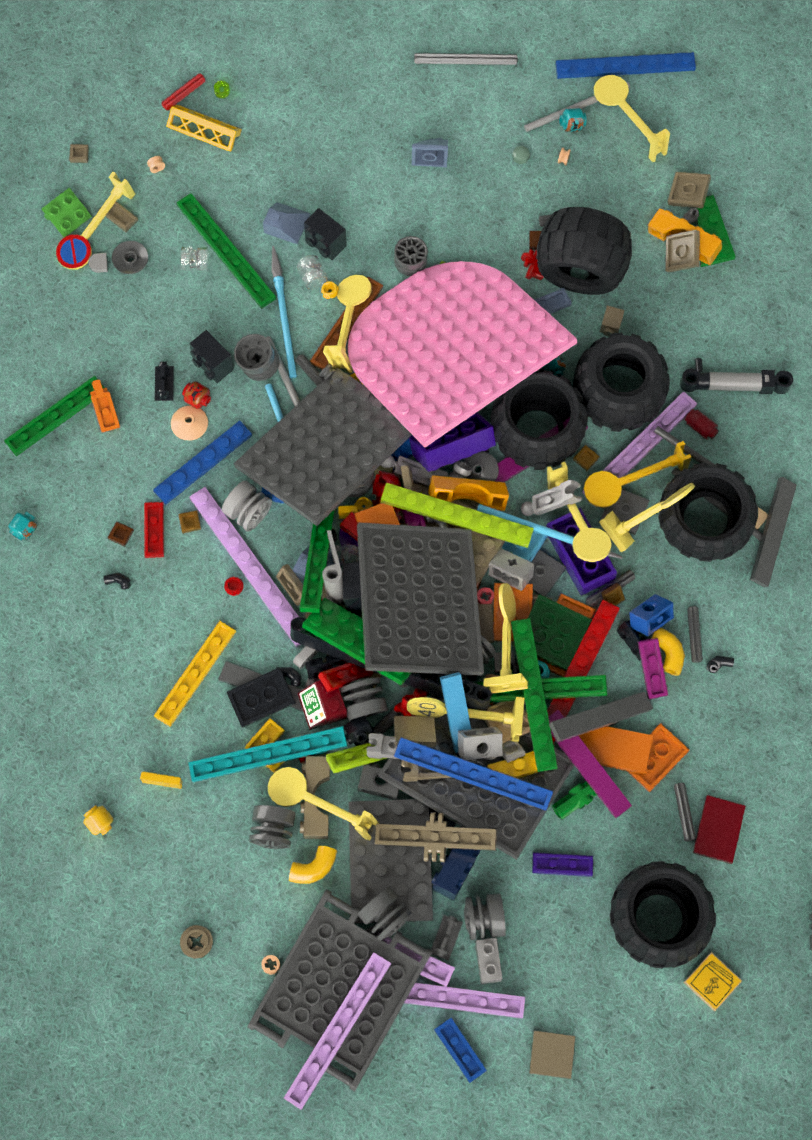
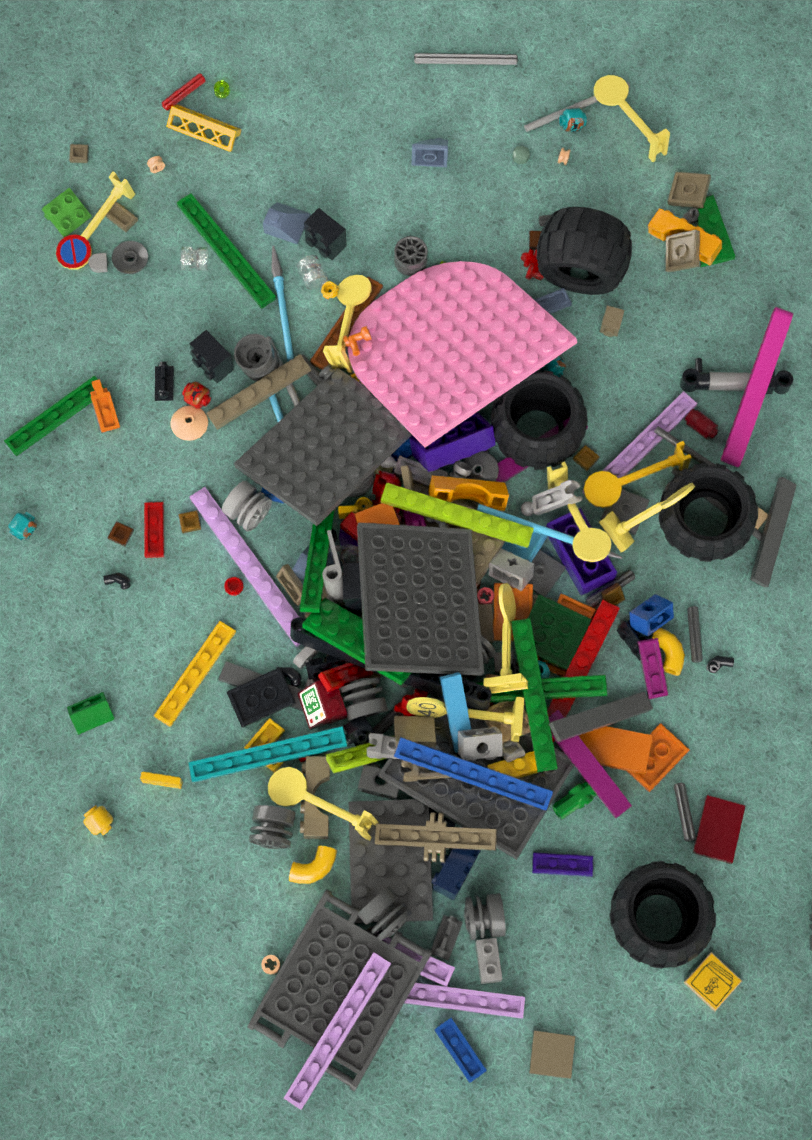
(90, 713): none -> green panel
(195, 932): dark tan gear -> none
(202, 462): blue plate -> none
(258, 391): none -> dark tan plate
(352, 340): none -> orange piece
(616, 408): black tyre -> none
(625, 65): blue plate -> none
(757, 387): none -> dark pink beam

